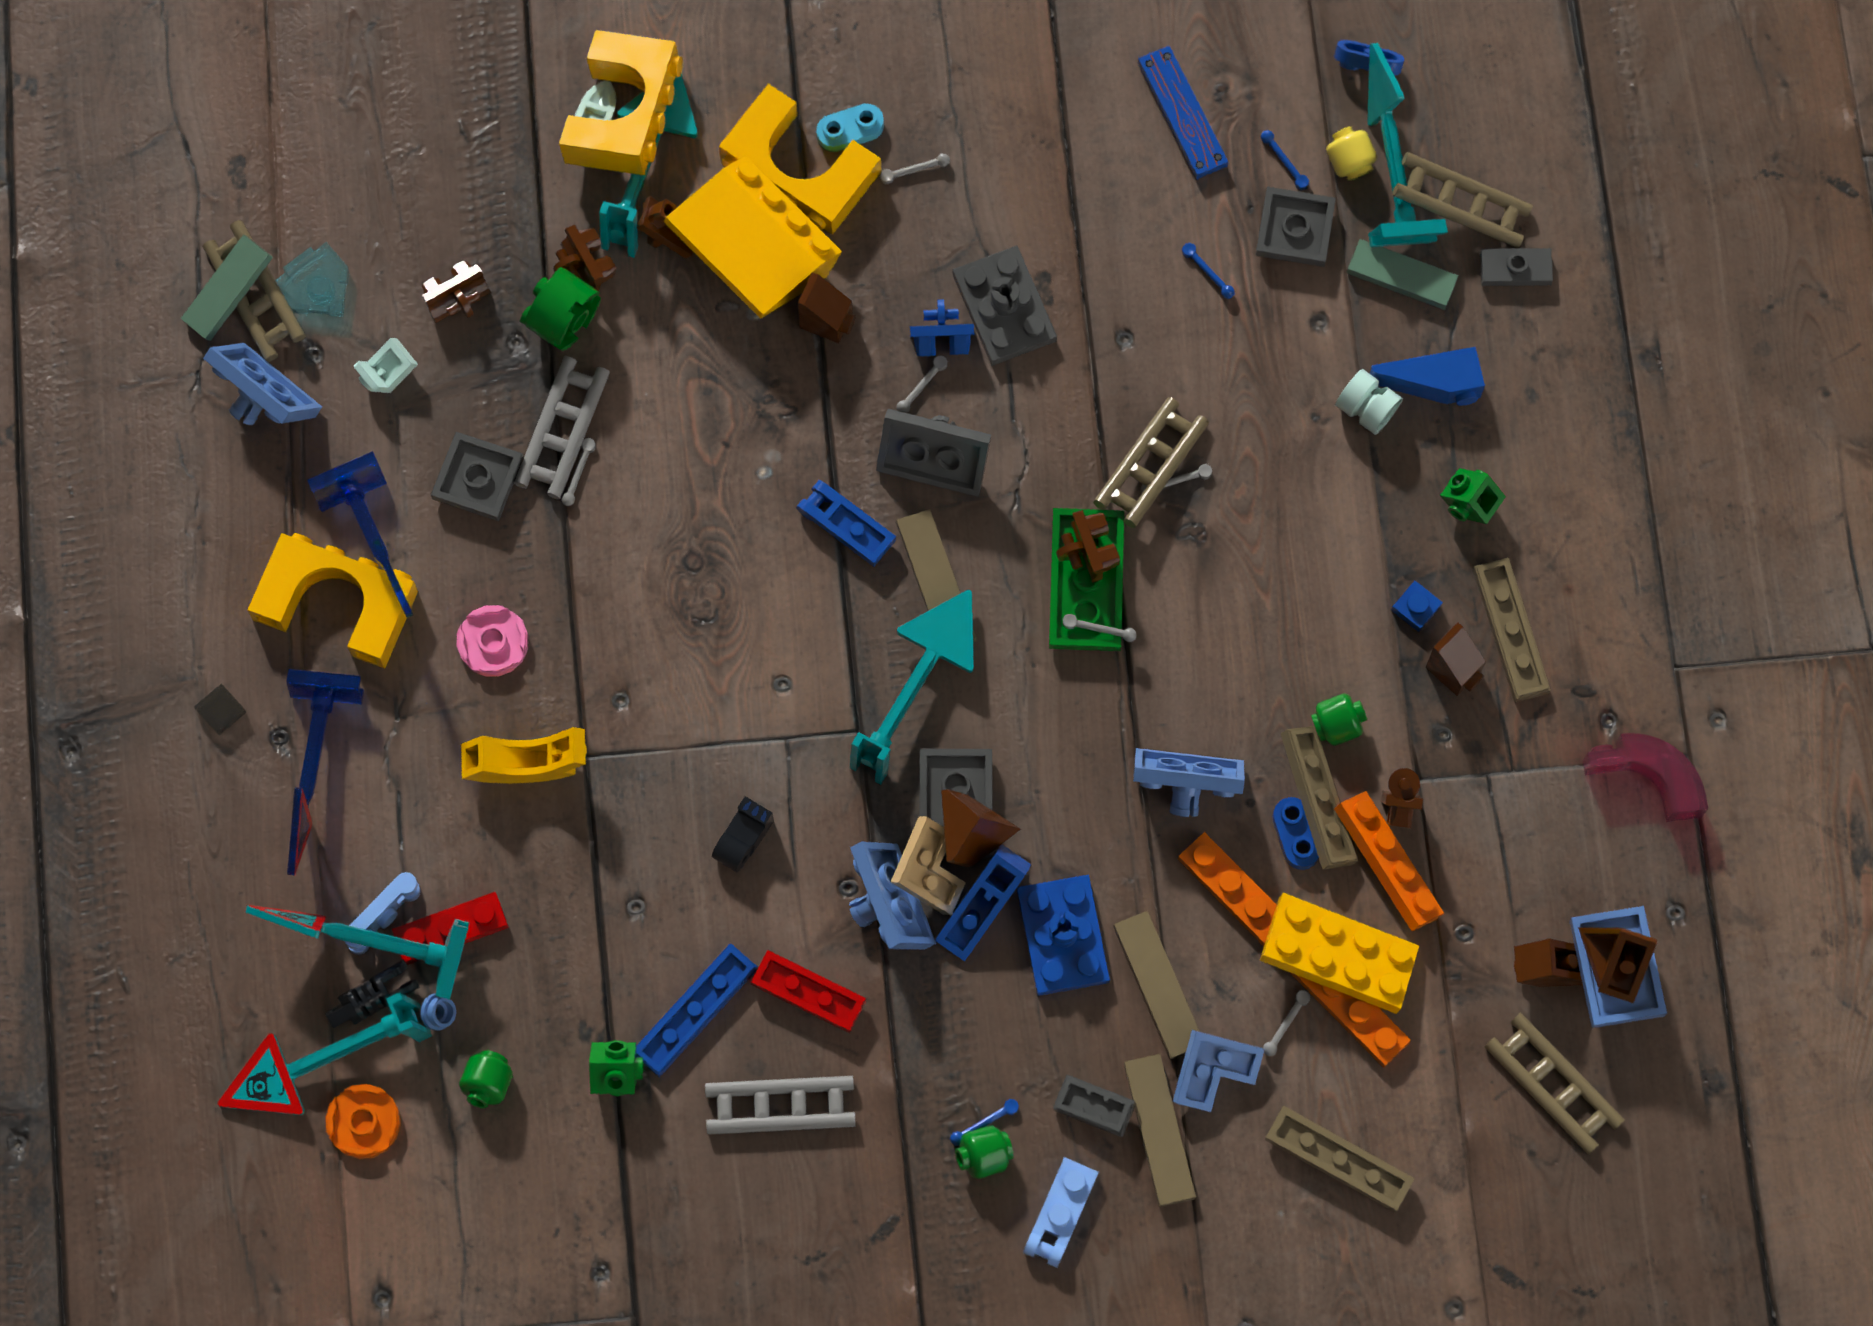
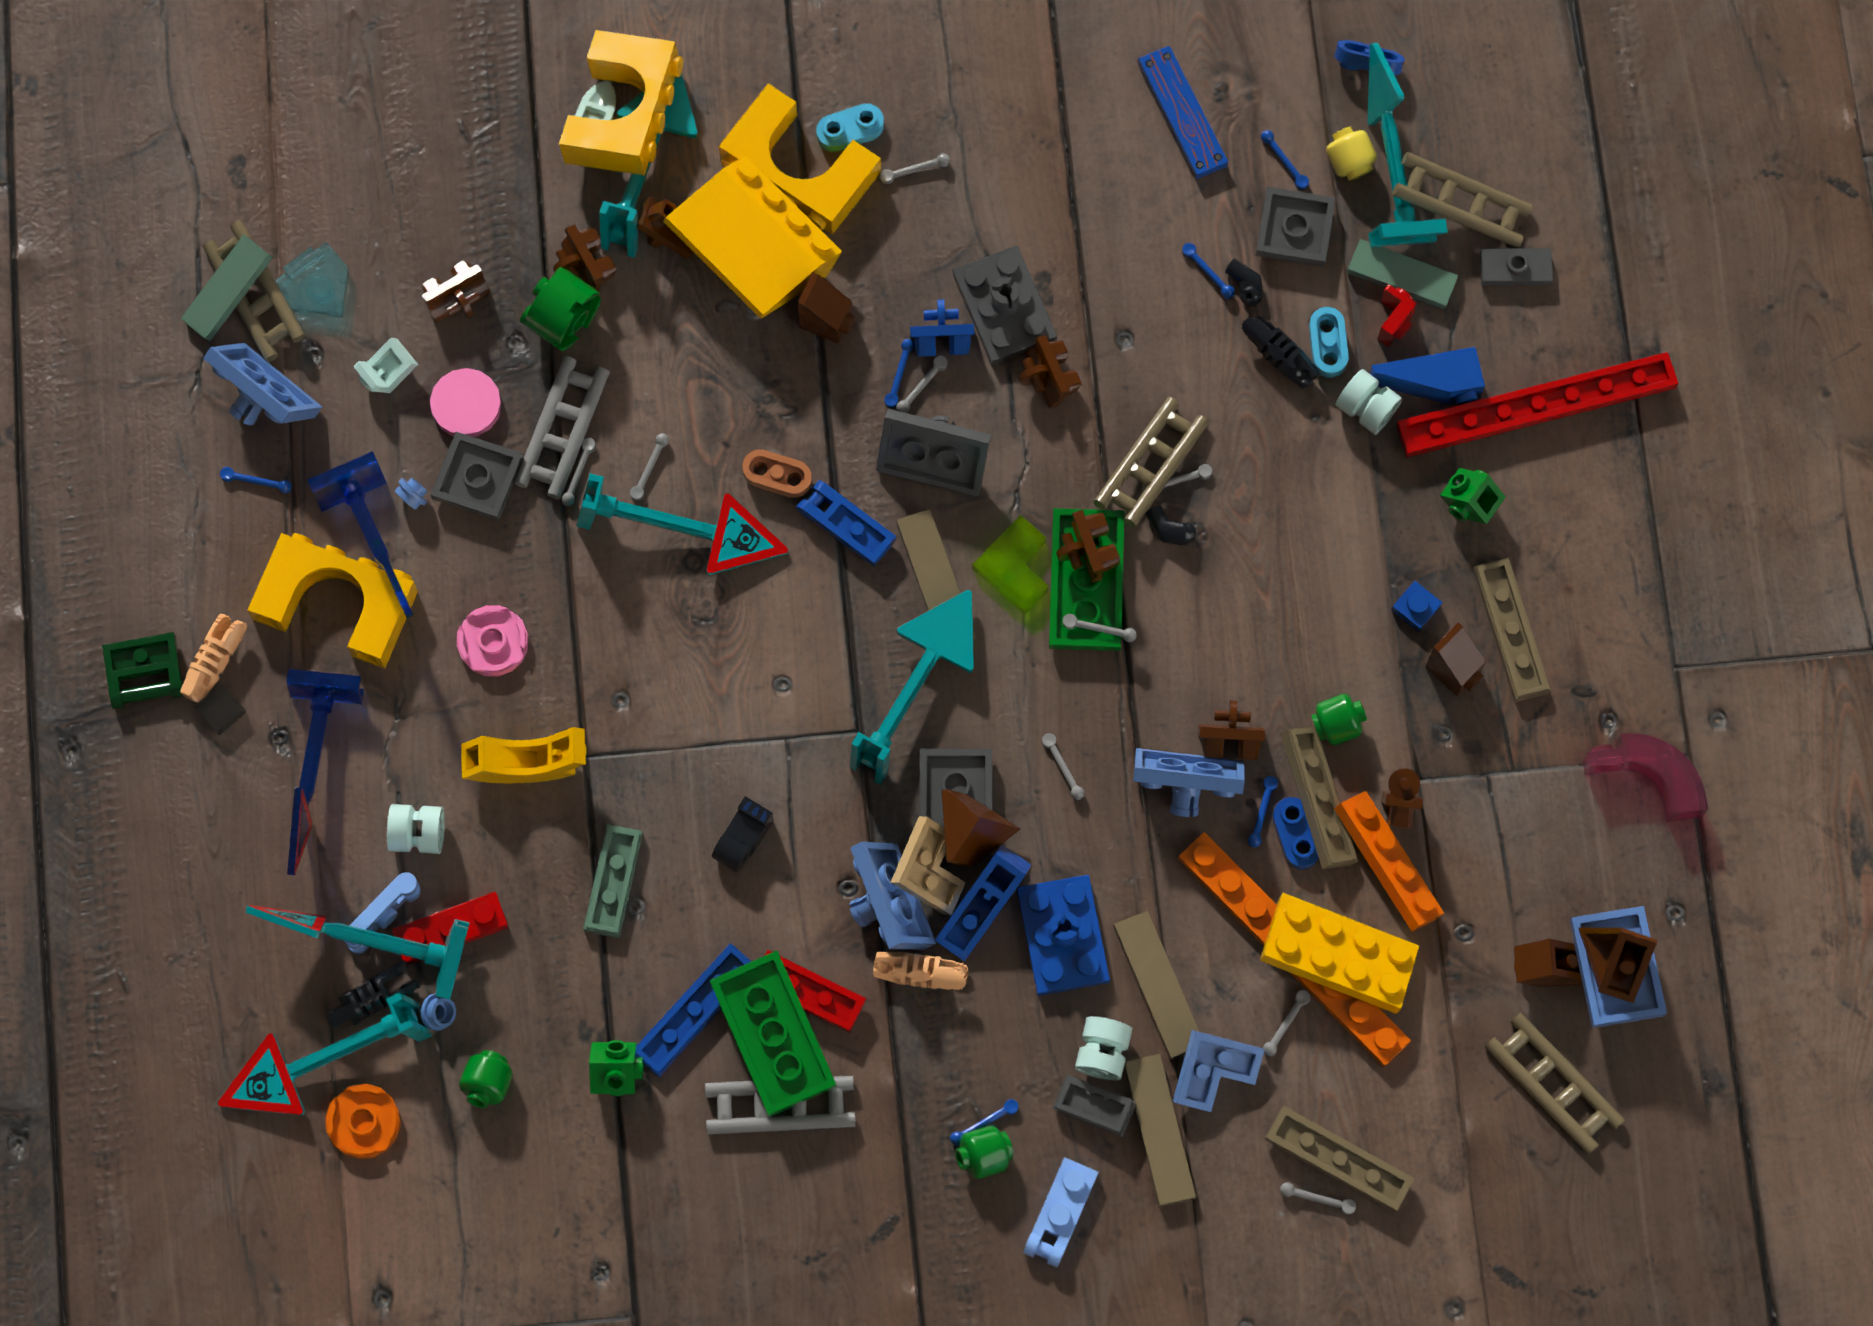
(140, 659): none -> dark green plate
(212, 657): none -> light nougat hinge
(228, 475): none -> blue hinge
(403, 827): none -> light aqua wheel
(411, 492): none -> medium blue plate
(465, 402): none -> bright pink tile
(613, 881): none -> sand green tile
(637, 492): none -> light grey hinge
(736, 538): none -> teal piece
(773, 1033): none -> green plate
(778, 473): none -> nougat plate
(891, 399): none -> blue hinge
(920, 970): none -> light nougat hinge
(1005, 565): none -> clear neon green plate
(1045, 373): none -> reddish brown hips
(1049, 742): none -> light grey hinge
(1103, 1035): none -> light aqua wheel
(1170, 531): none -> black arm
(1247, 737): none -> reddish brown hips
(1250, 282): none -> black arm
(1269, 784): none -> blue hinge
(1280, 351): none -> black hinge
(1328, 344): none -> medium azure plate
(1347, 1206): none -> light grey hinge
(1398, 322): none -> red bracket
(1537, 404): none -> red plate

